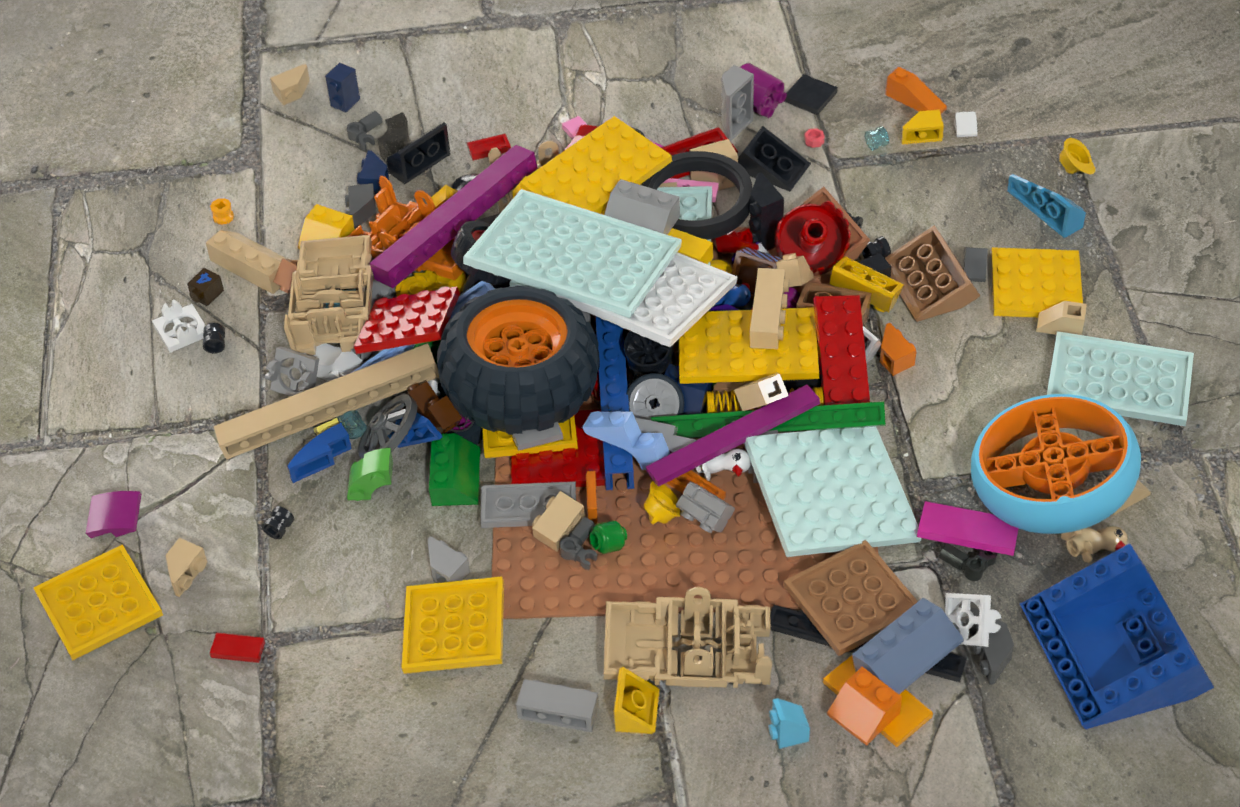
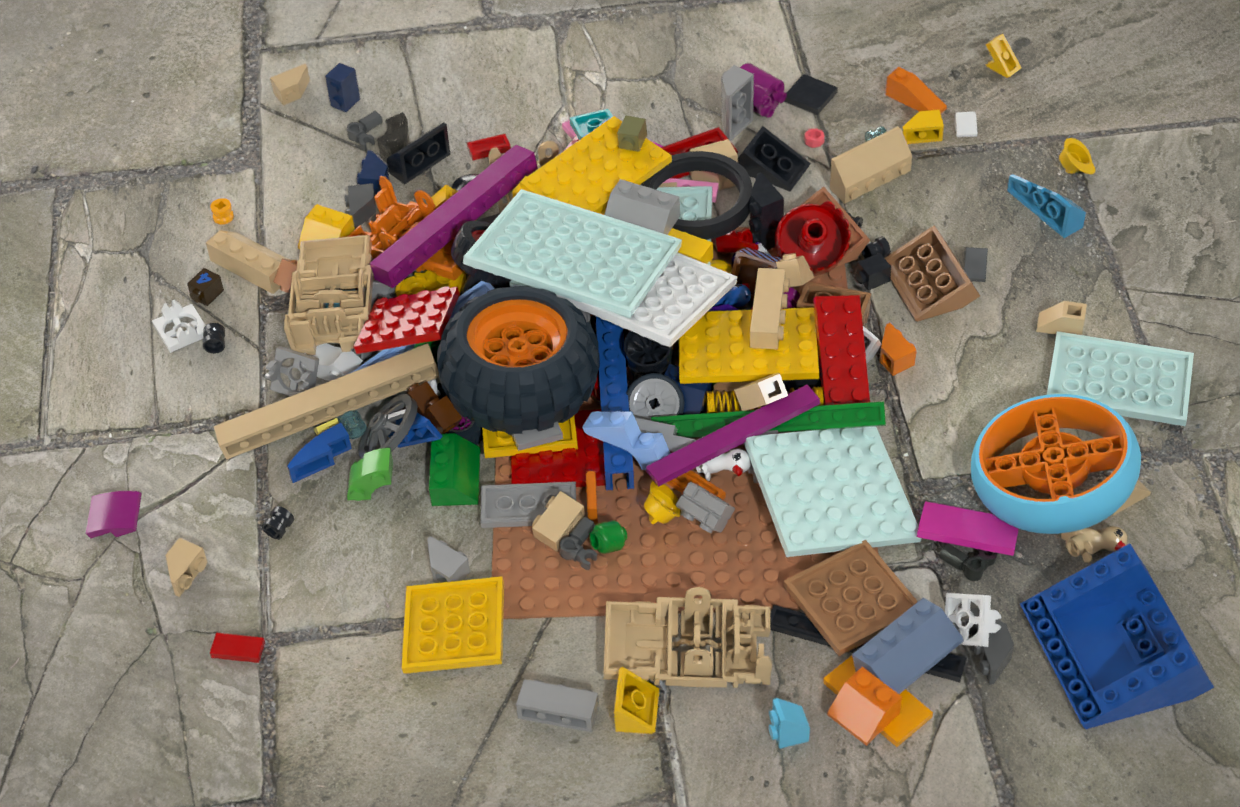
(97, 602): yellow plate -> none
(588, 122): none -> teal plate
(632, 133): none -> olive brick
(858, 277): yellow slope -> none
(870, 165): none -> tan slope
(1003, 60): none -> yellow slope
(1033, 280): yellow plate -> none

